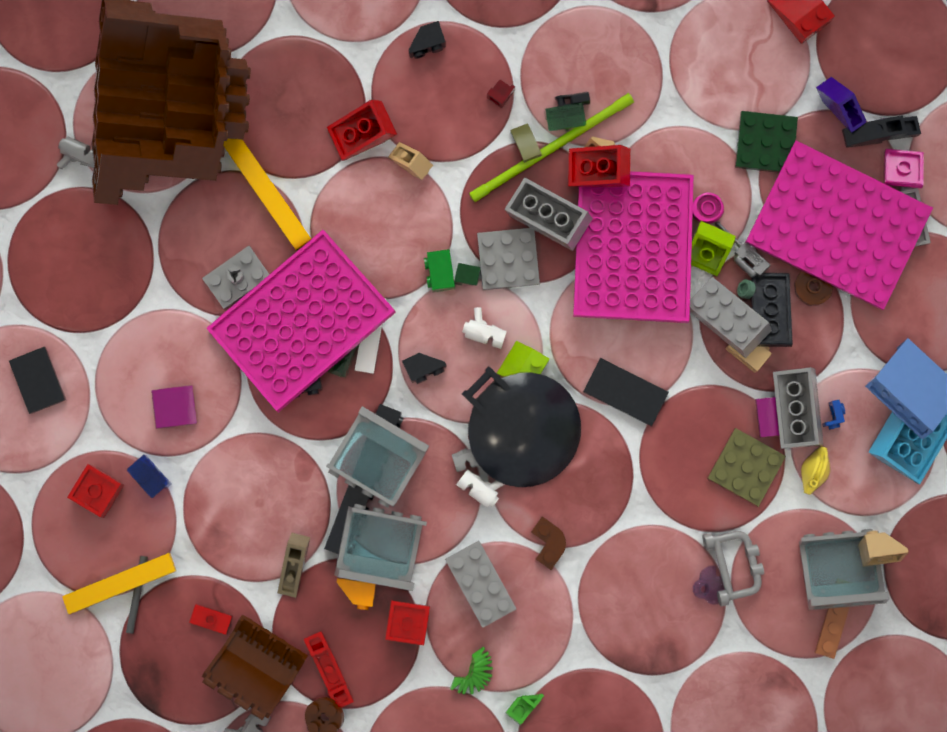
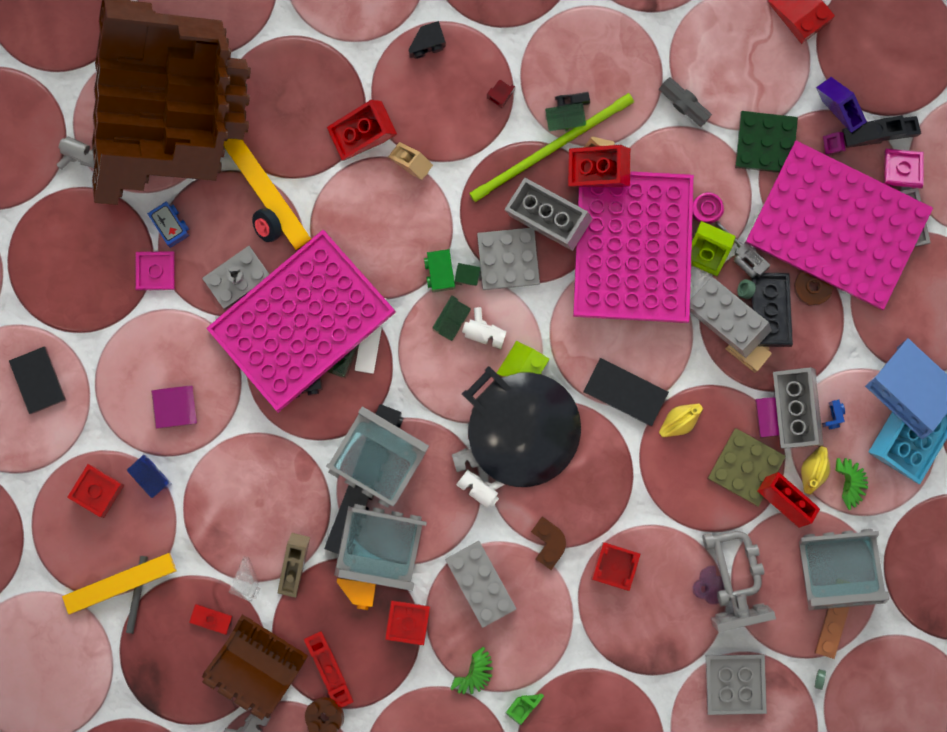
(155, 270): none -> dark pink tile
(168, 224): none -> brick
(245, 582): none -> clear slope
(266, 225): none -> black wheel
(421, 366): black slope -> none
(451, 318): none -> clear green panel
(526, 142): olive slope -> none
(615, 566): none -> red container
(681, 420): none -> light yellow hat
(685, 102): none -> dark grey piece
(735, 684): none -> light grey plate
(742, 614): none -> light grey plate
(788, 500): none -> red brick
(820, 678): none -> sand green tile
(834, 143): none -> magenta plate
(852, 483): none -> bright green hair
(880, 549): tan slope -> none

